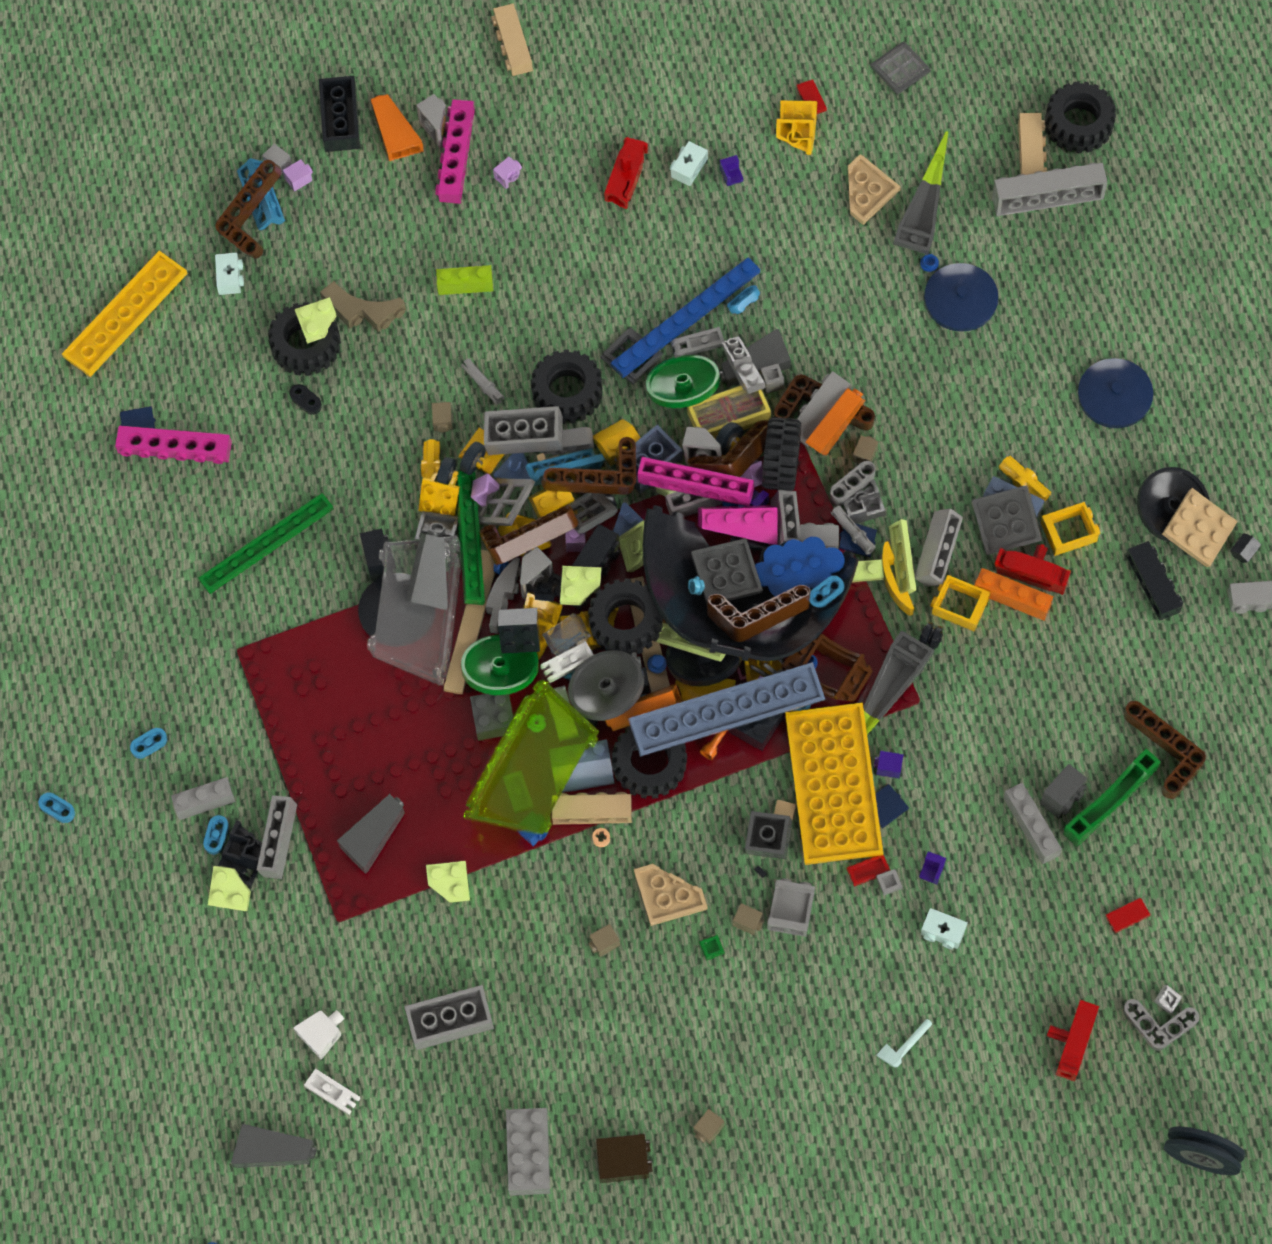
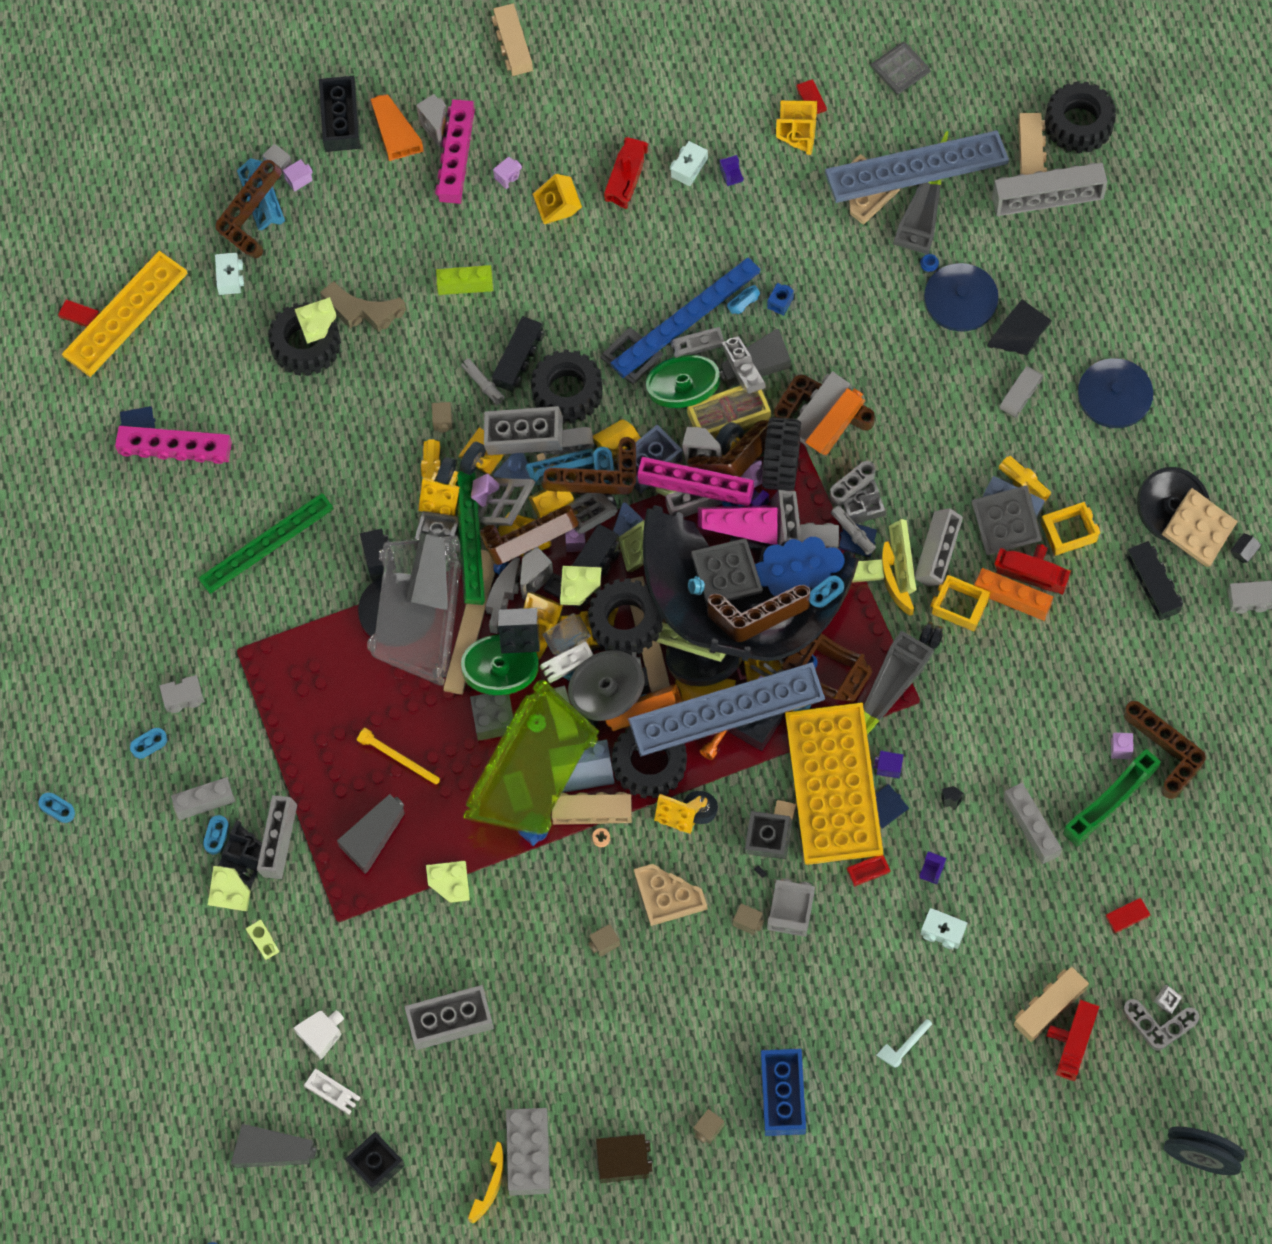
(77, 313): none -> red tile
(182, 694): none -> light grey brick
(262, 939): none -> yellowish green leg
(304, 398): black plate -> none
(367, 737): none -> yellow piece
(374, 1162): none -> black brick
(480, 1207): none -> yellow slope
(518, 353): none -> black brick
(545, 591): black plate -> none
(557, 199): none -> yellow slope
(606, 464): none -> dark azure plate
(657, 664): blue plate -> none
(696, 808): none -> yellow plate
(711, 947): green tile -> none
(773, 378): light grey panel -> none
(777, 305): none -> blue brick
(783, 1092): none -> blue brick
(865, 449): dark tan brick -> none
(889, 882): light grey plate -> none
(916, 166): none -> sand blue plate
(951, 797): none -> black piece
(1020, 329): none -> black slope
(1021, 391): none -> light grey beam
(1051, 1004): none -> tan brick
(1064, 791): dark grey brick -> none
(1121, 745): none -> lavender brick

